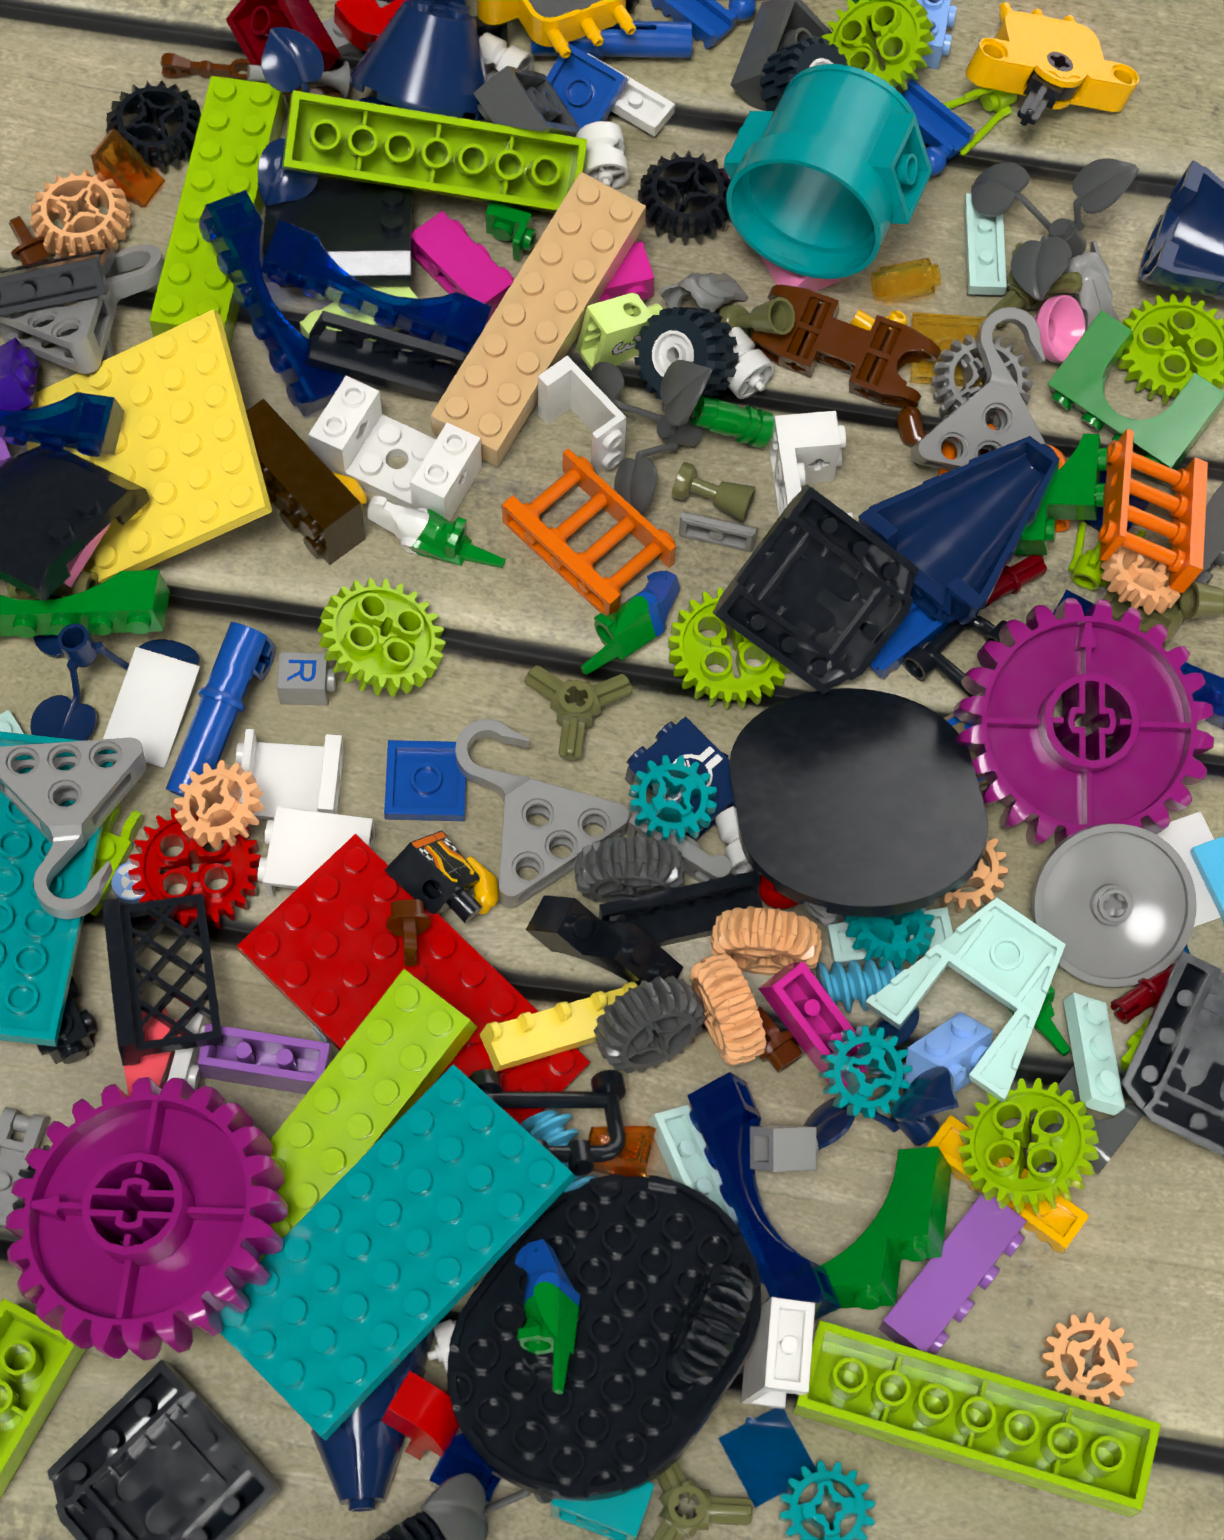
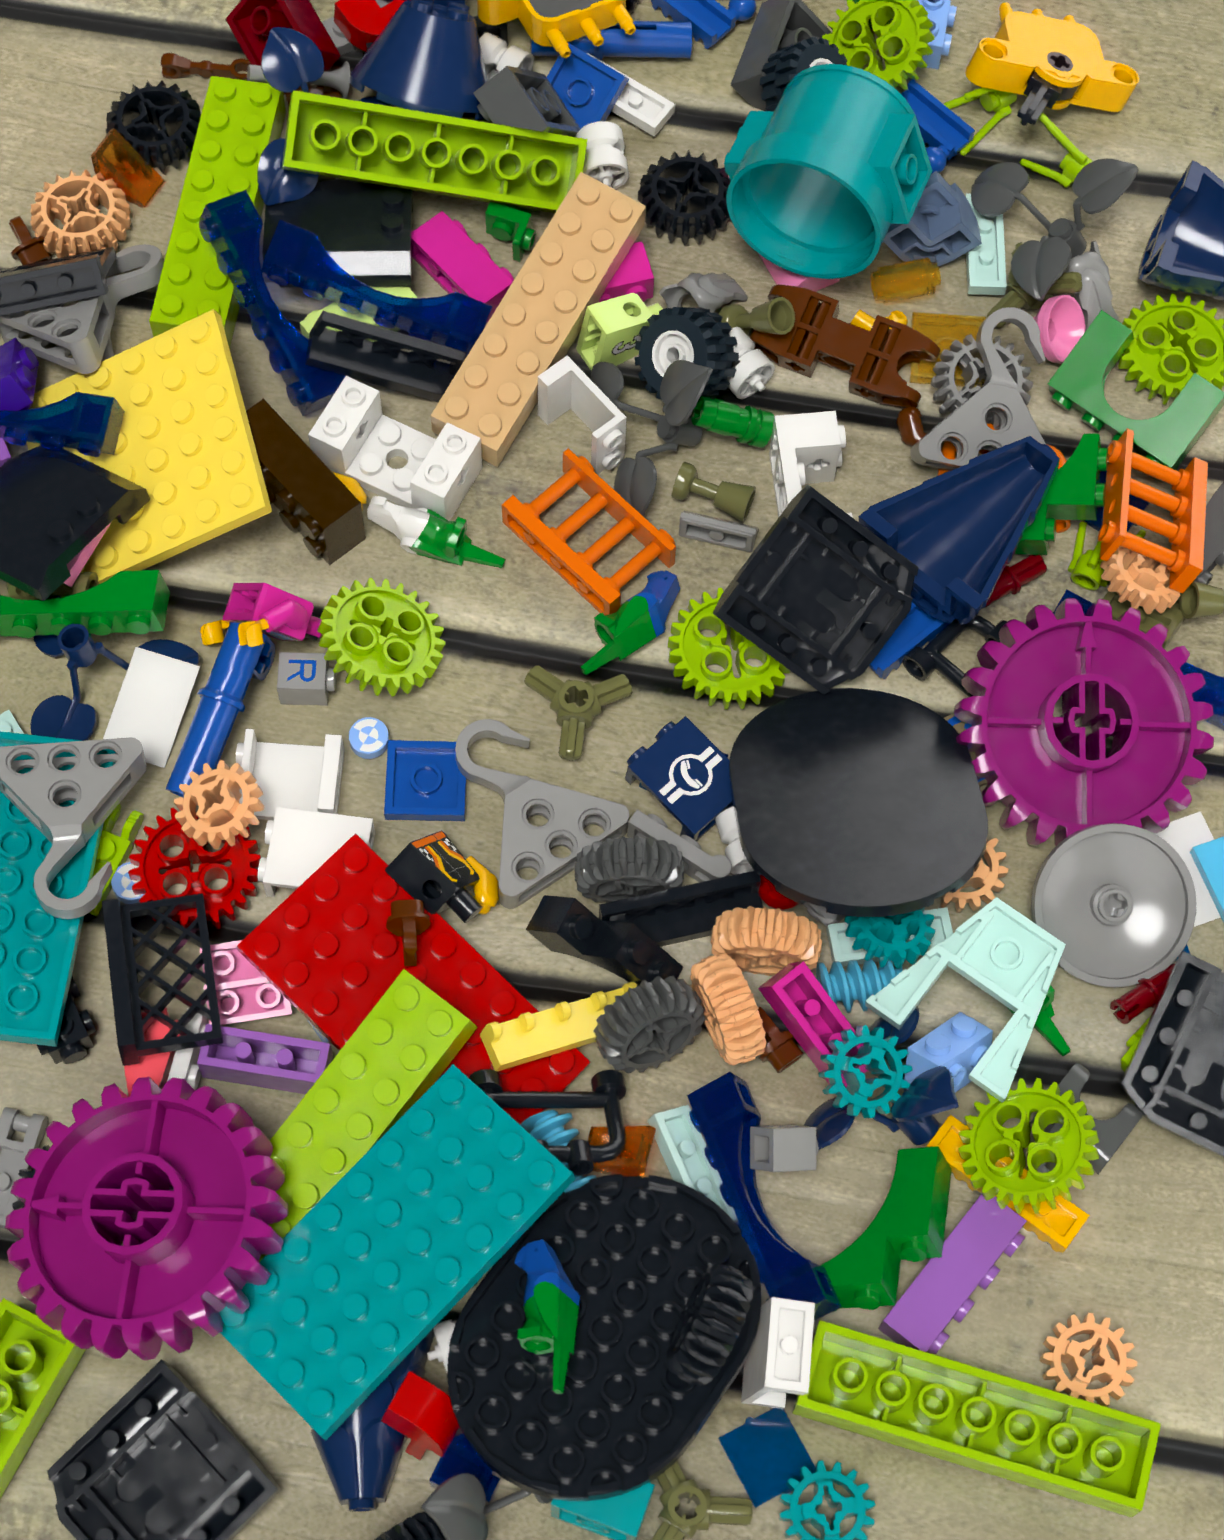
(242, 989): none -> bright pink slope
(264, 610): none -> dark pink torso
(368, 738): none -> light blue tile
(685, 787): teal gear -> none
(939, 228): none -> sand blue brick
(1071, 163): none -> lime plant
(1093, 1054): light aqua plate -> none

